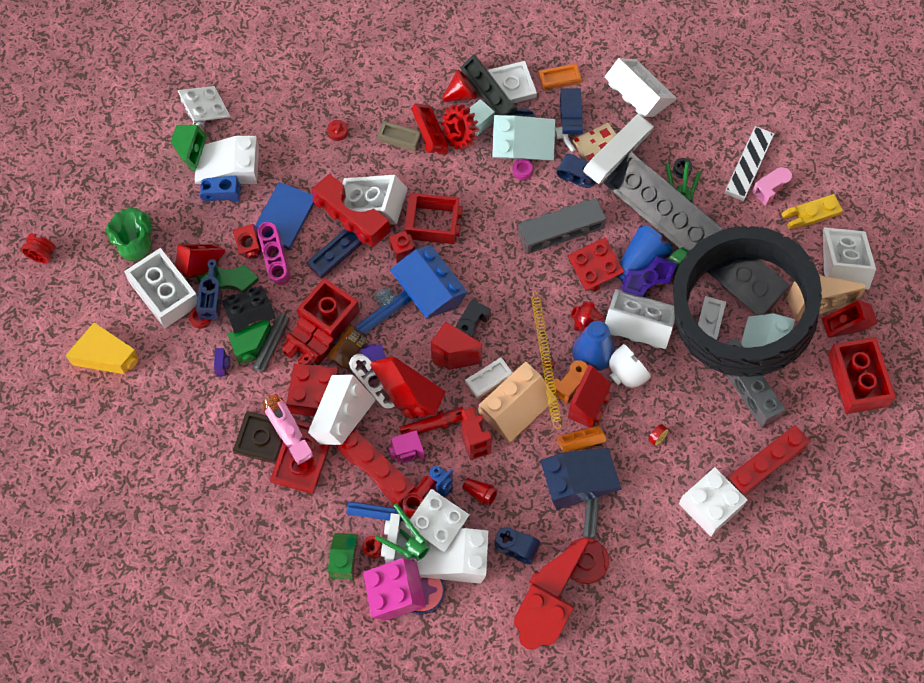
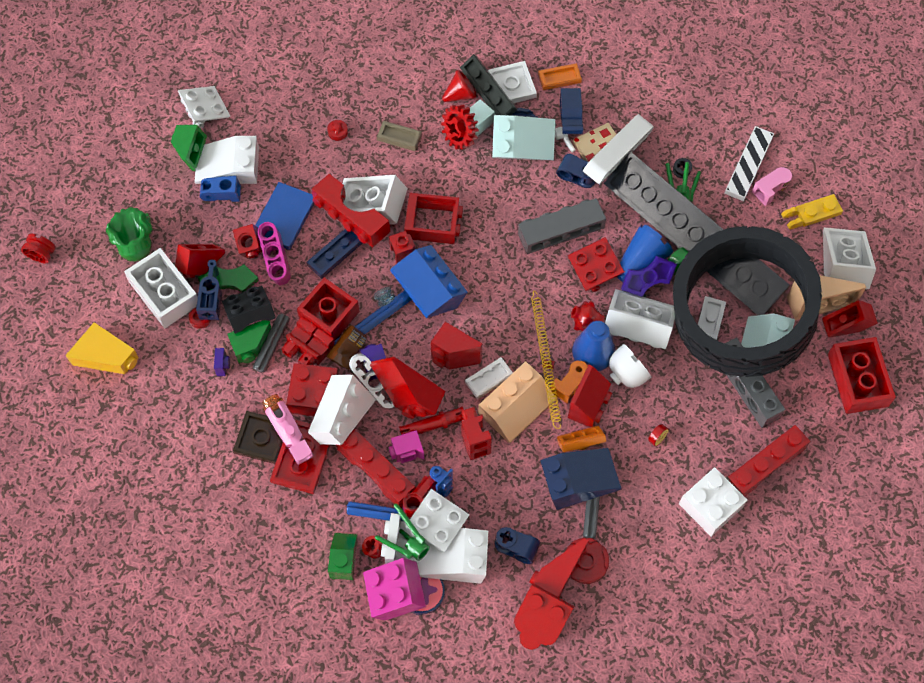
(430, 129): red plate -> none
(472, 317): black leg -> none
(481, 491): red cone -> none
(522, 169): dark pink tile -> none
(639, 87): white slope -> none

